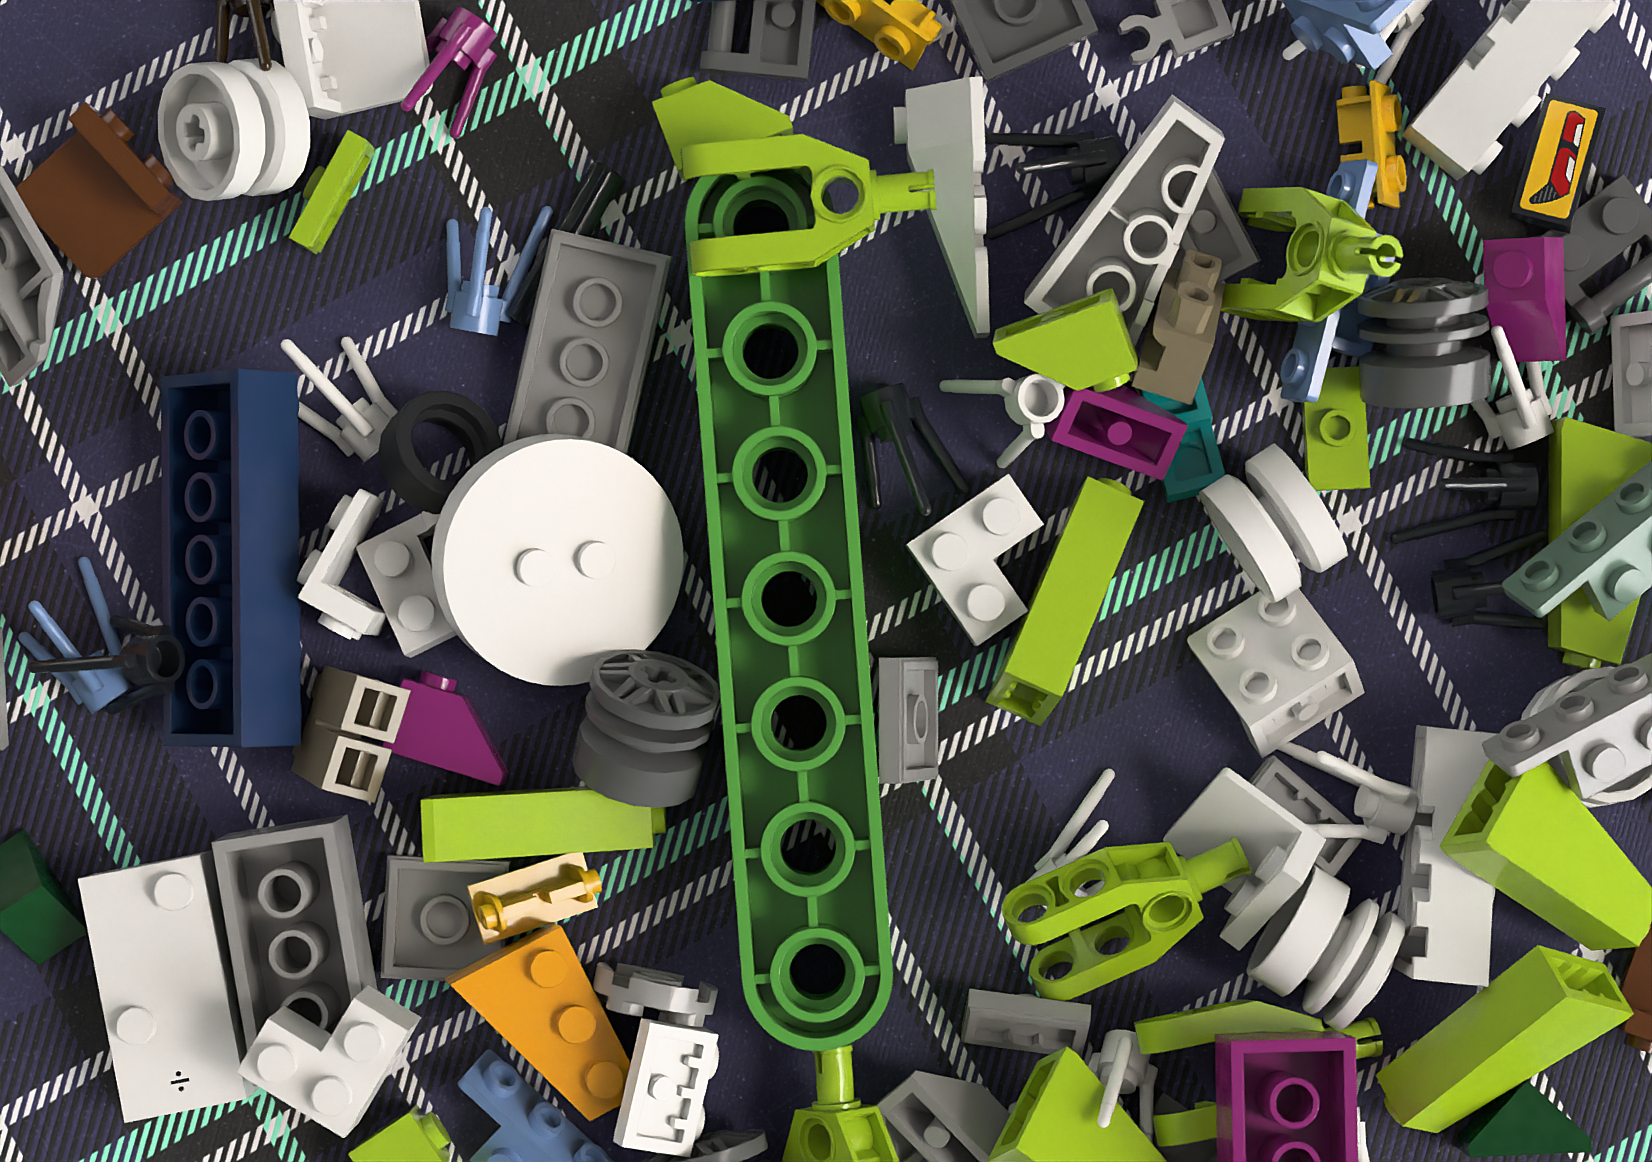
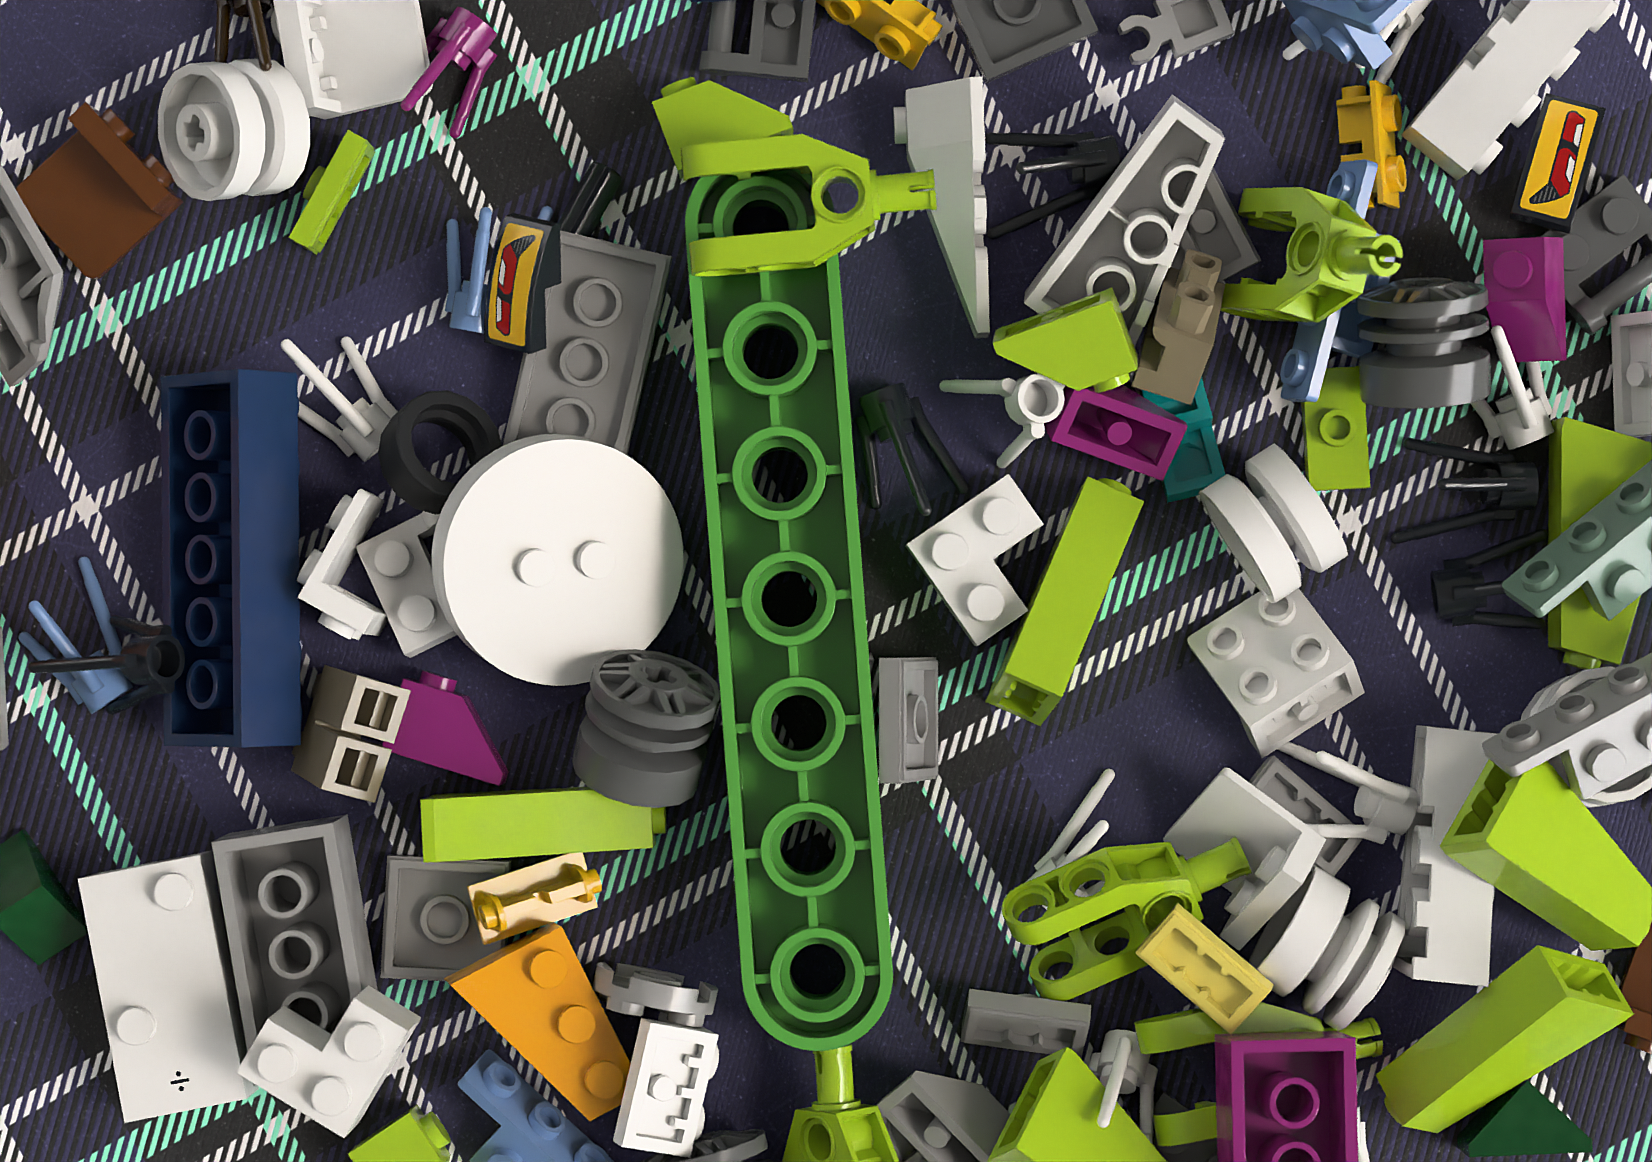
(520, 271): none -> slope
(1204, 968): none -> light yellow plate

